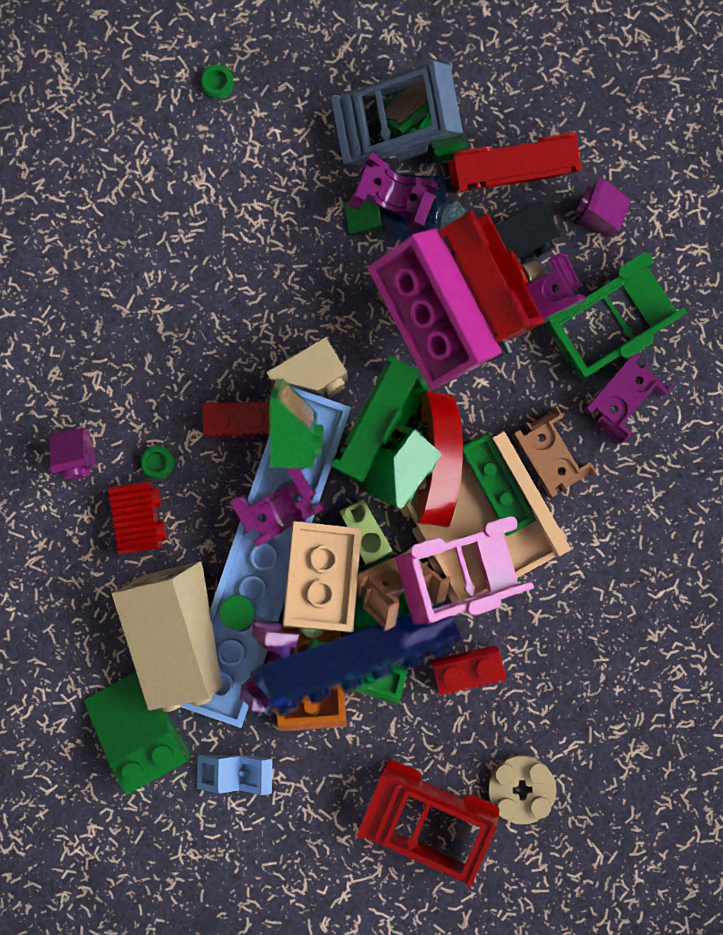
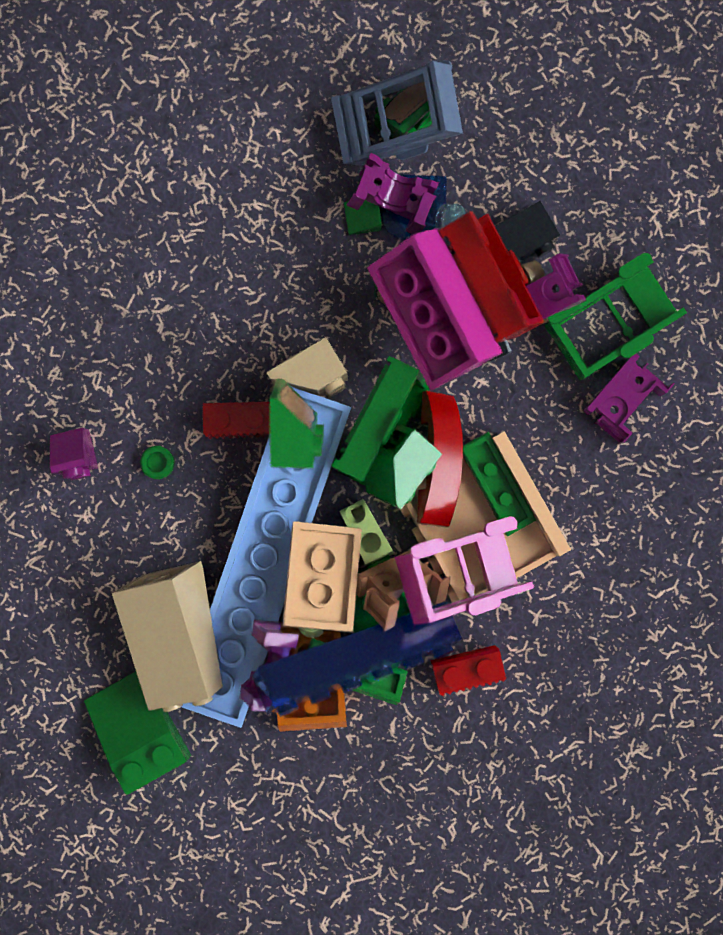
(136, 517): red brick -> none
(217, 81): green tile -> none
(234, 773): light blue slope -> none
(237, 612): green tile -> none
(279, 508): magenta piece -> none
(386, 806): red piece -> none
(444, 149): green slope -> none
(517, 164): red piece -> none
(536, 775): tan plate -> none
(550, 454): nougat piece -> none
(602, 208): magenta slope -> none

